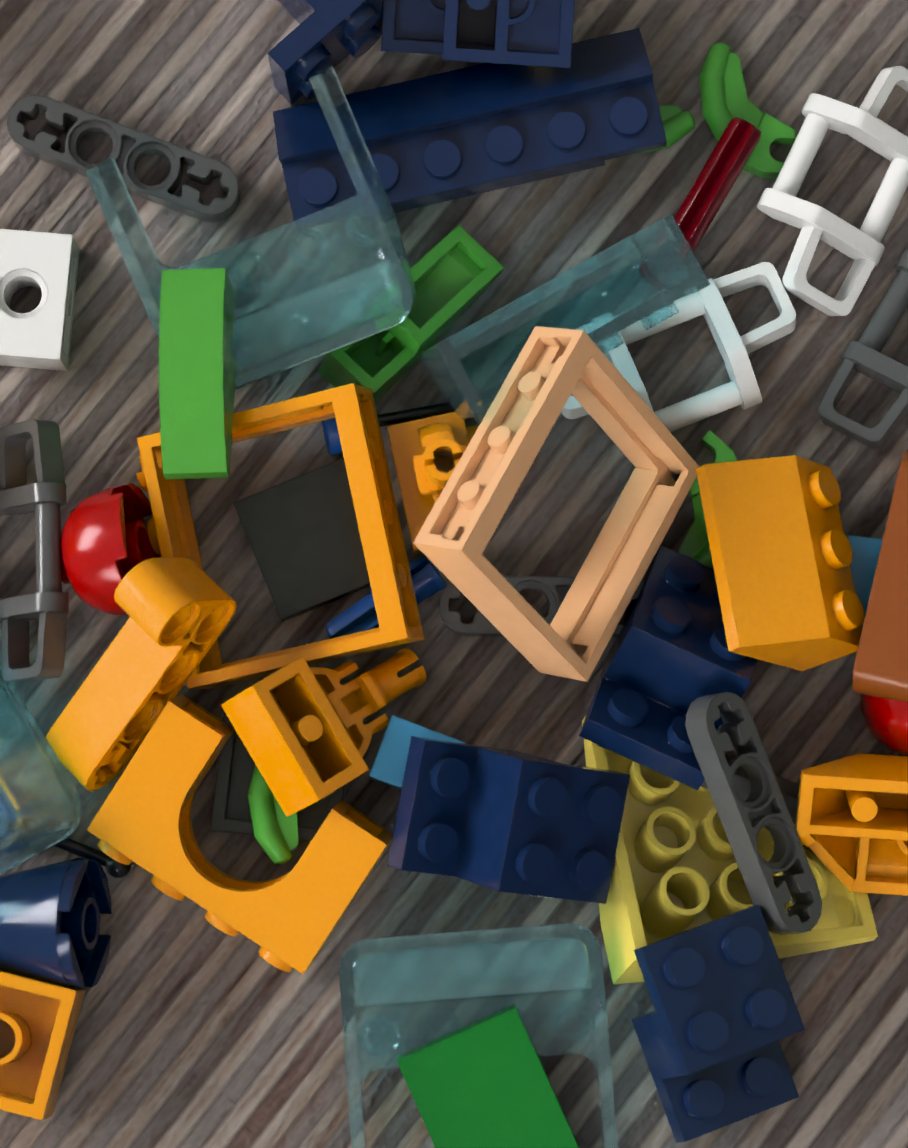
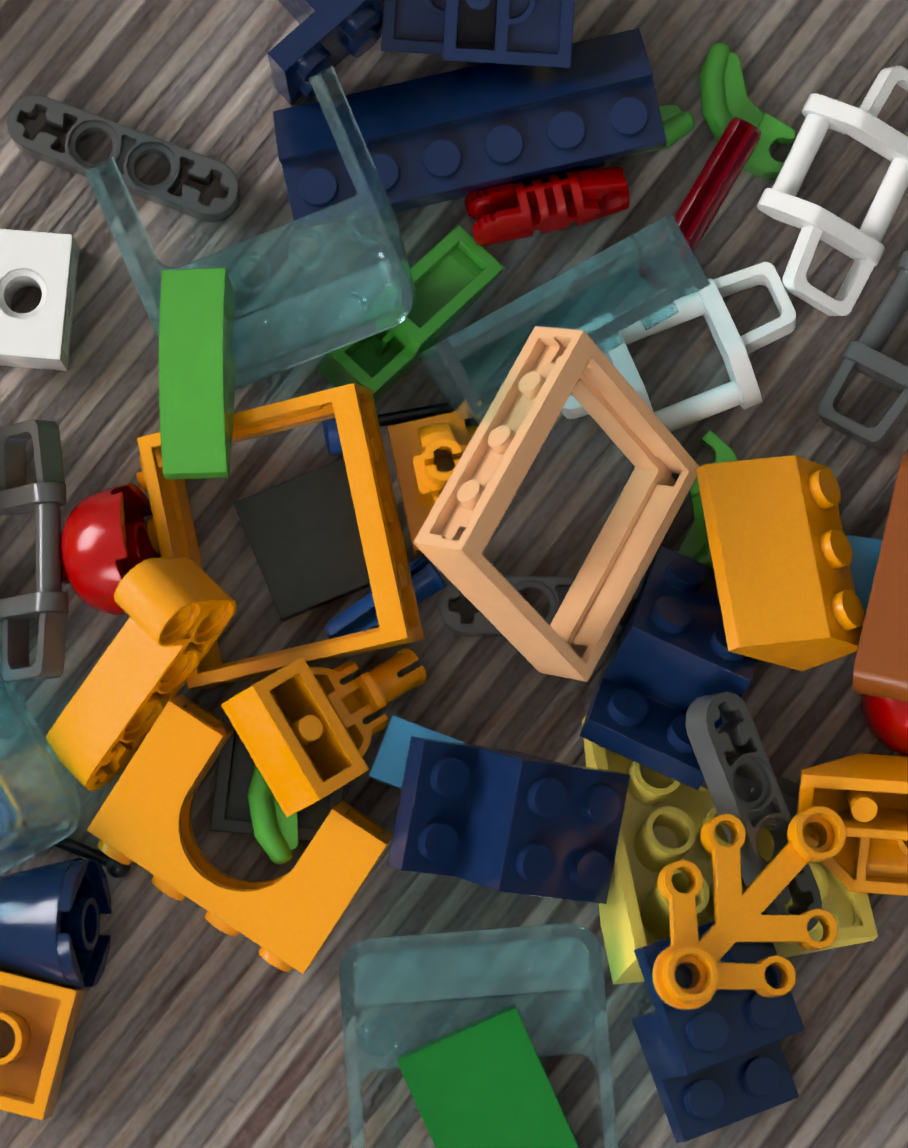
(546, 204): none -> red hinge
(739, 913): none -> light orange plant

